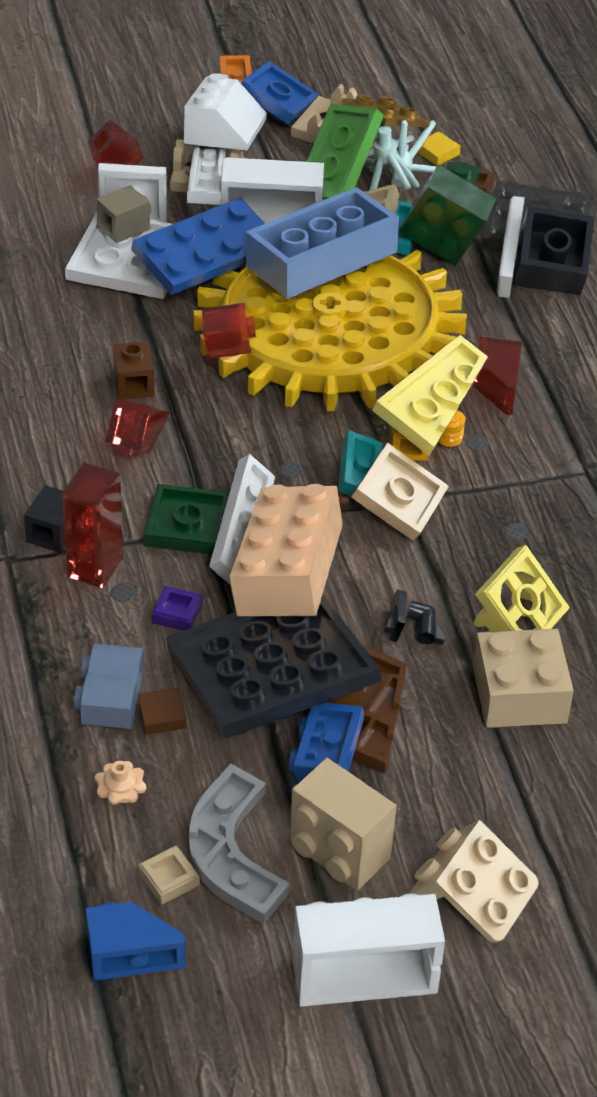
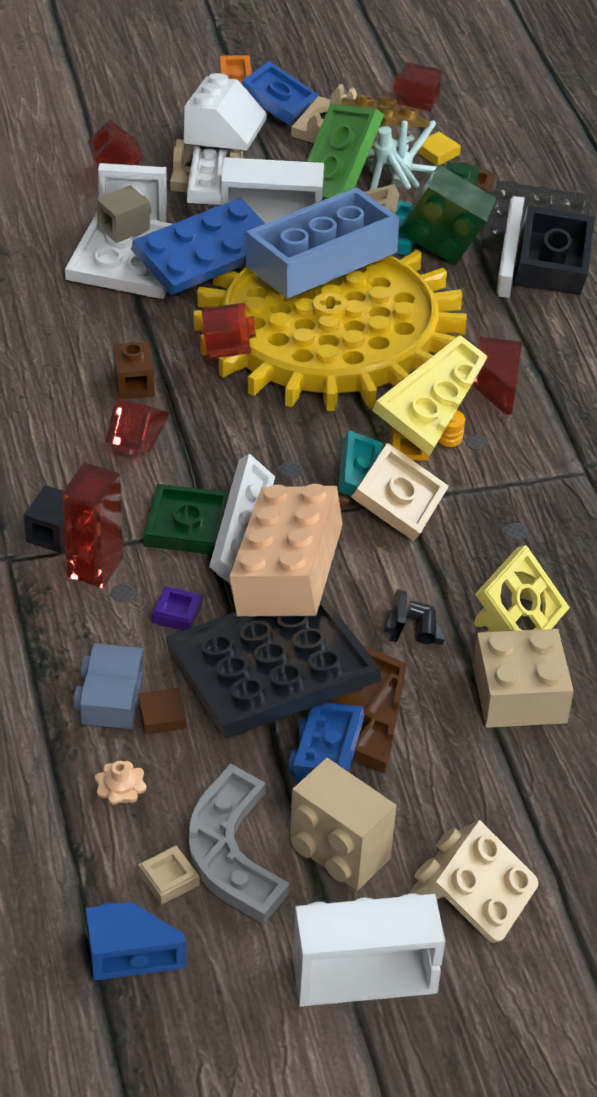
(418, 86): none -> clear red brick

